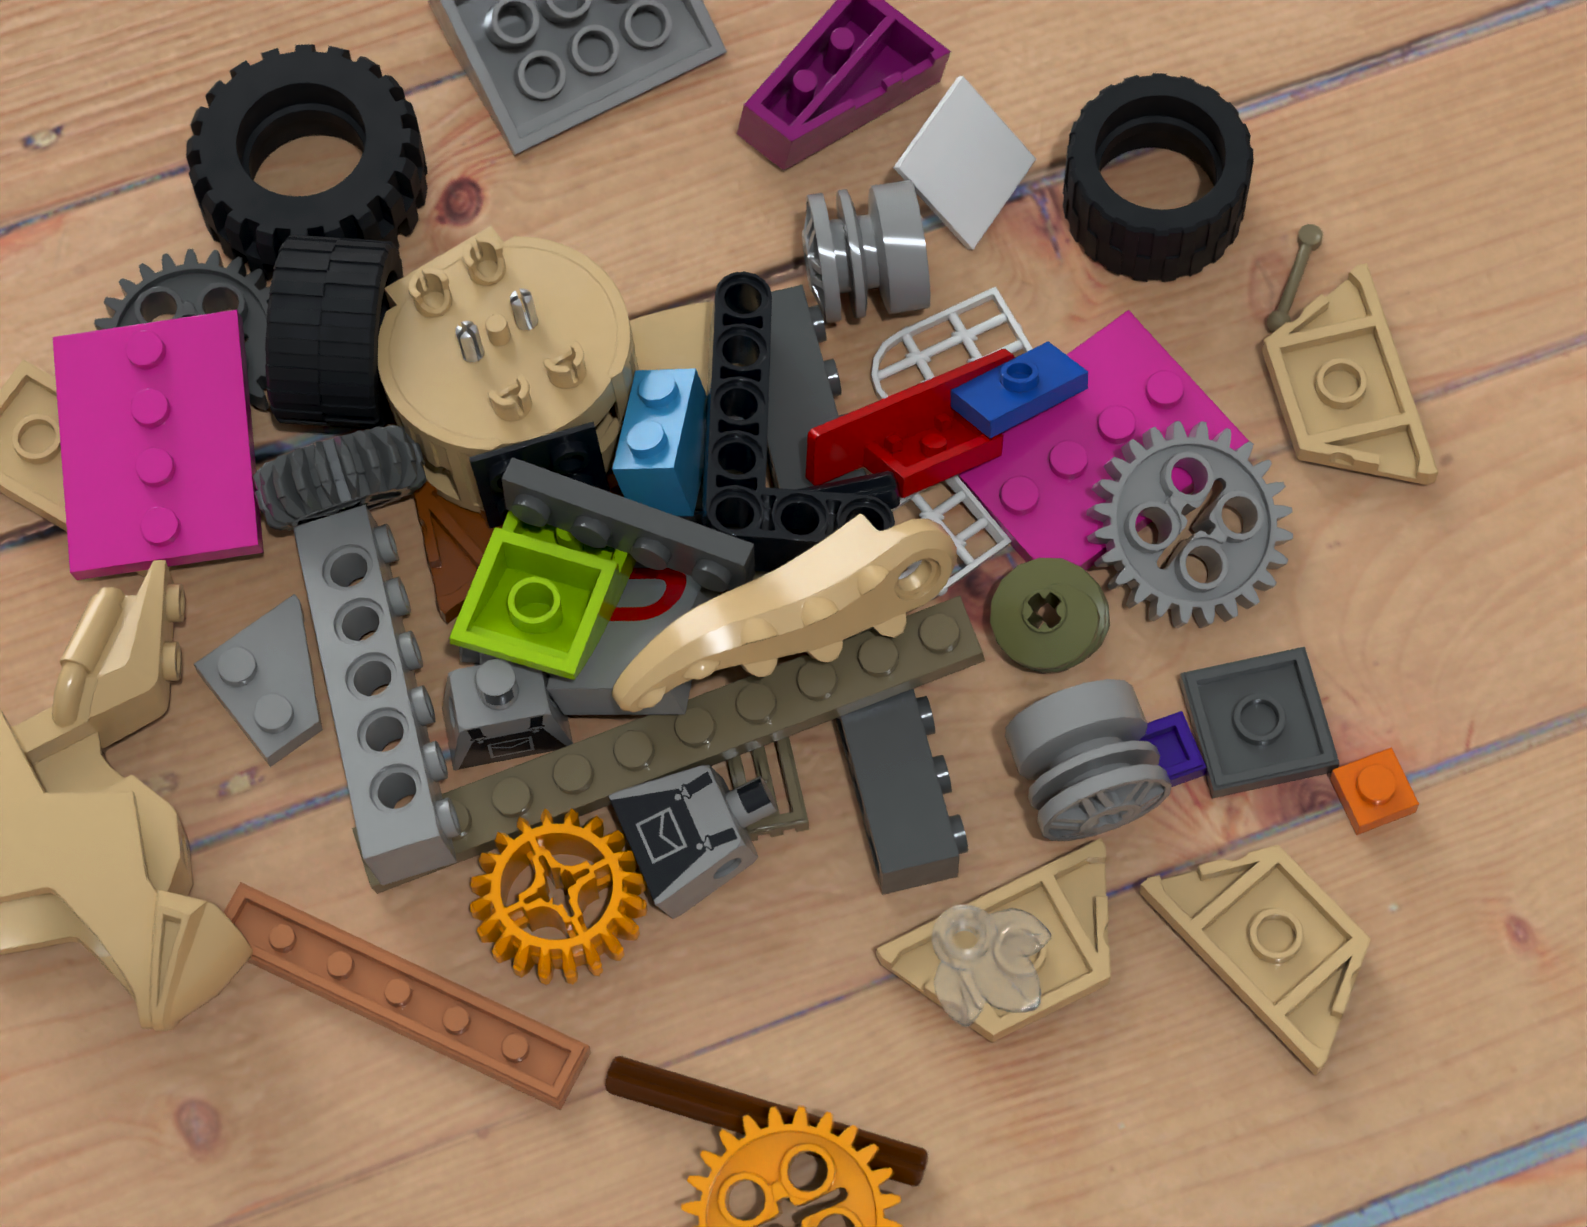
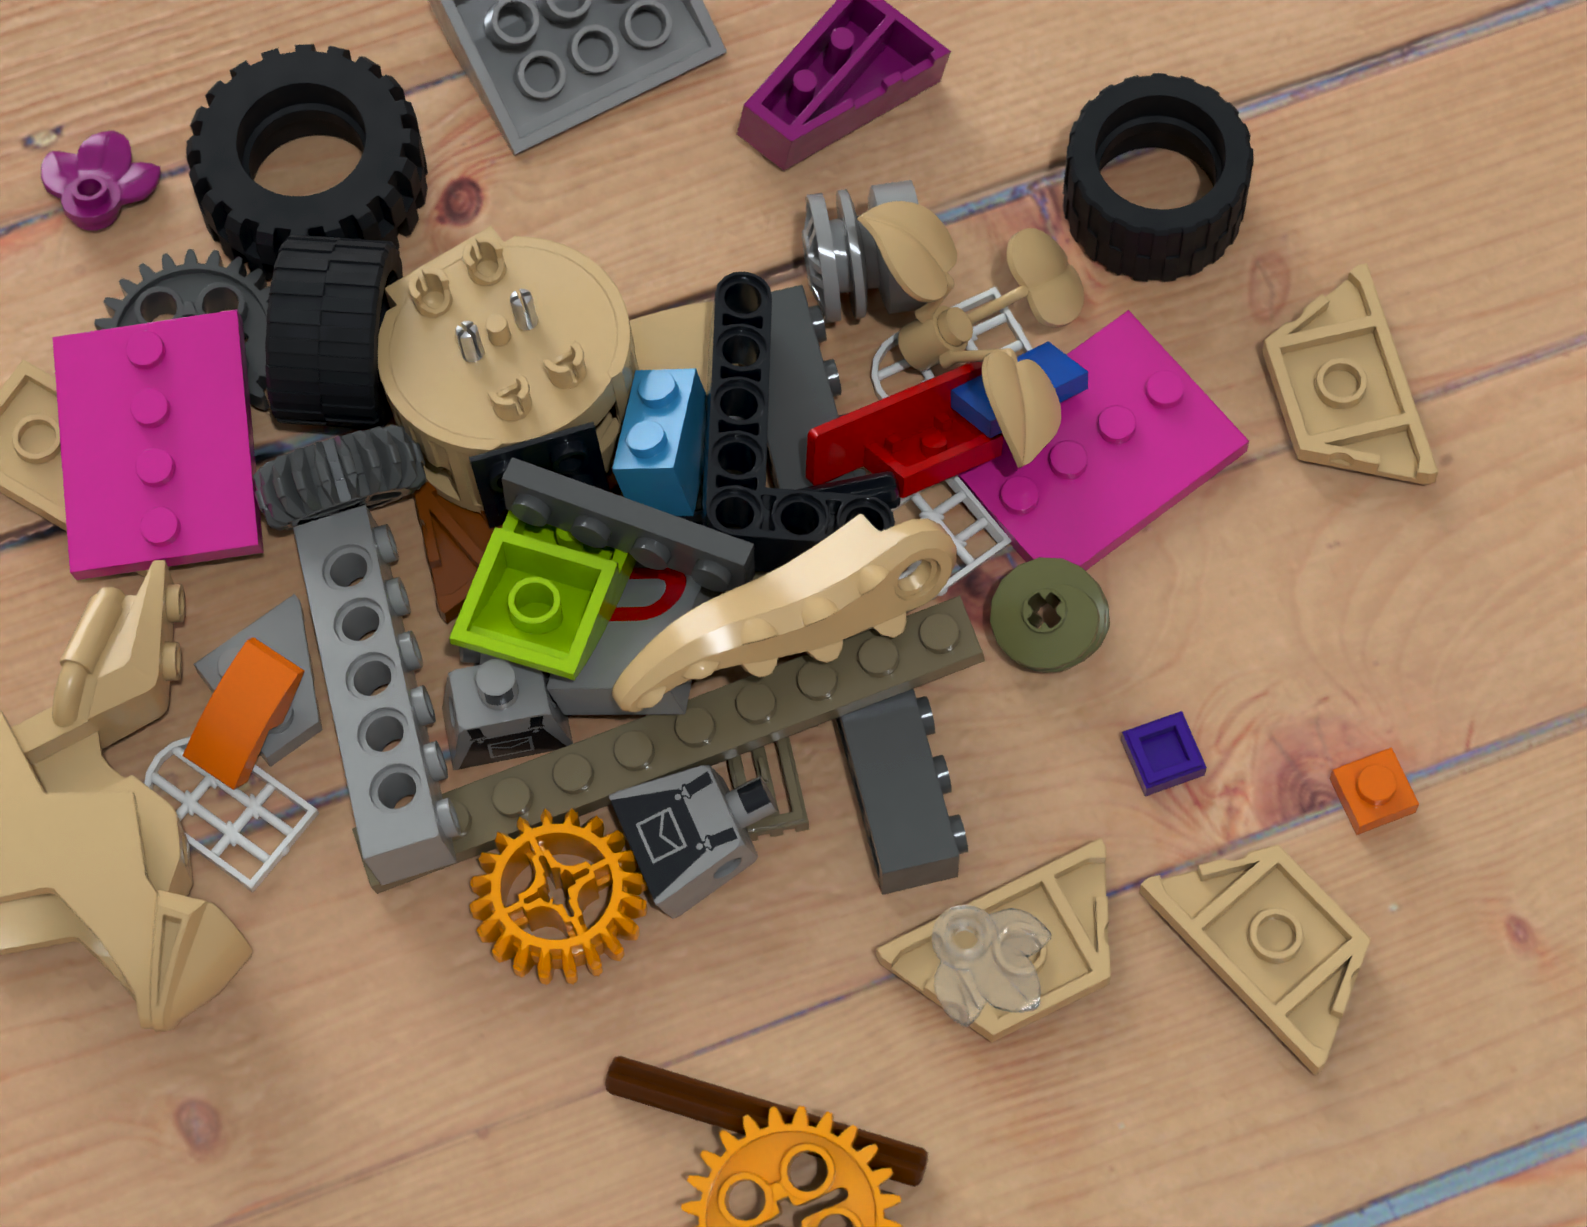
(98, 179): none -> magenta plate
(231, 831): none -> white window
(242, 711): none -> orange slope
(407, 998): nougat tile -> none
(919, 258): none -> tan plant
(965, 163): white piece -> none
(1087, 759): light grey wheel -> none
(1233, 559): light grey gear -> none
(1258, 722): dark grey tile -> none
(1309, 240): dark tan hinge -> none

